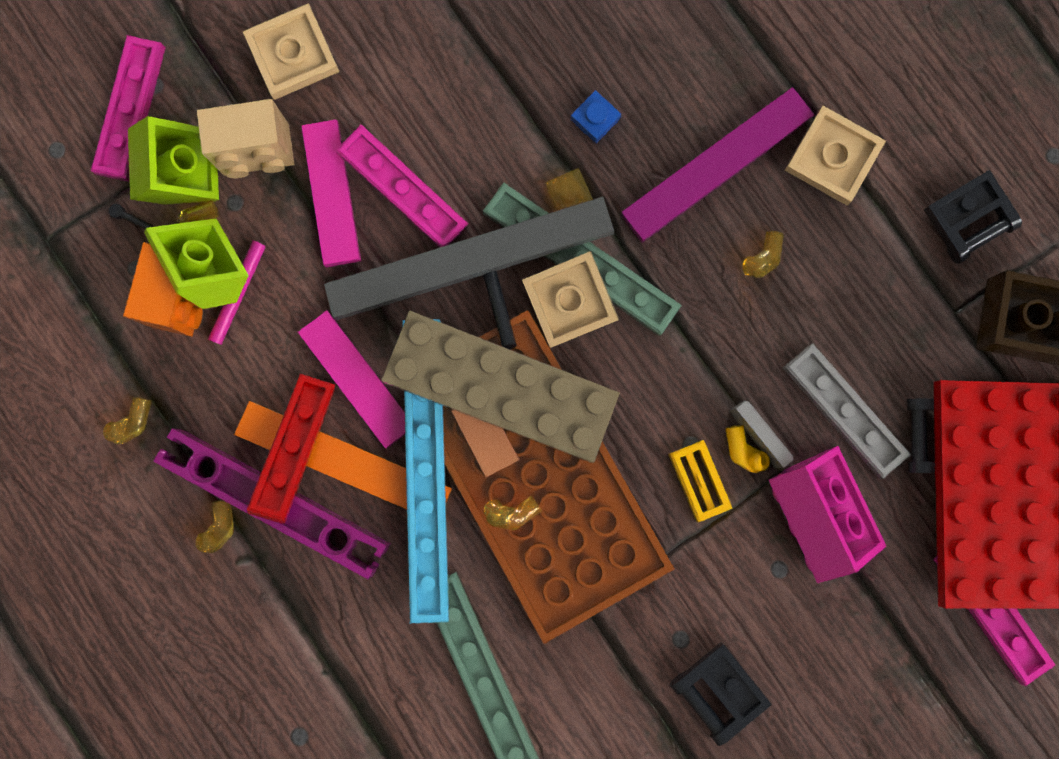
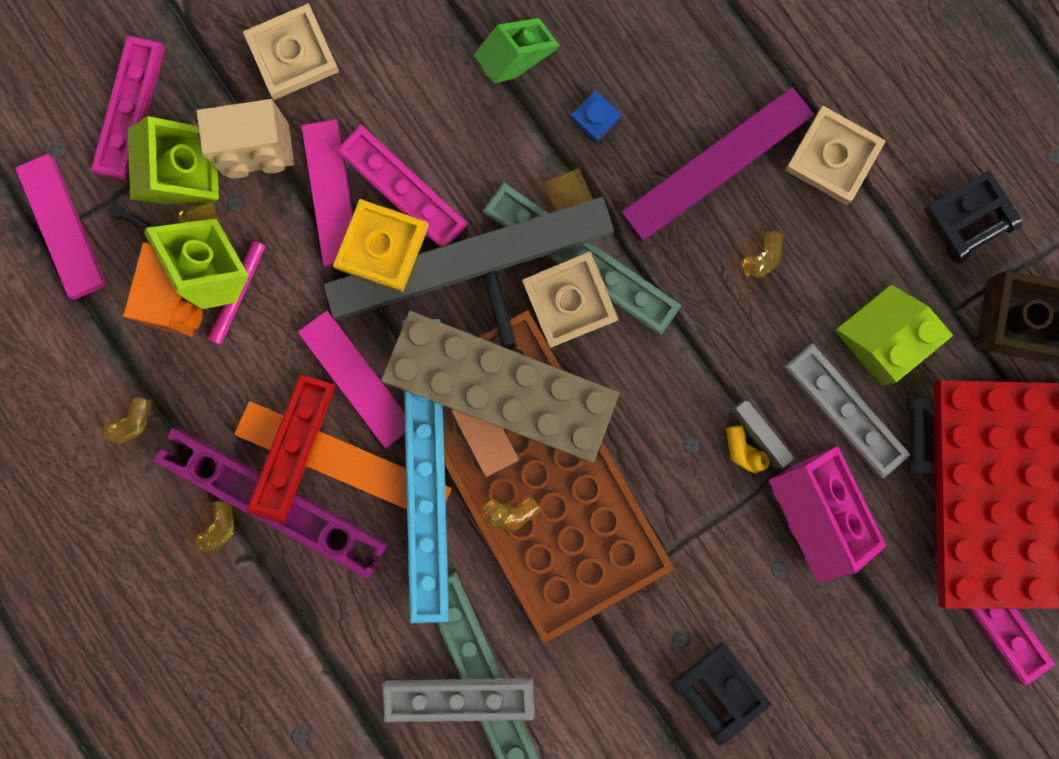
(61, 226): none -> dark pink tile
(381, 245): none -> yellow tile
(458, 700): none -> light grey tile
(514, 49): none -> bright green slope
(686, 485): yellow tile -> none
(893, 334): none -> lime slope

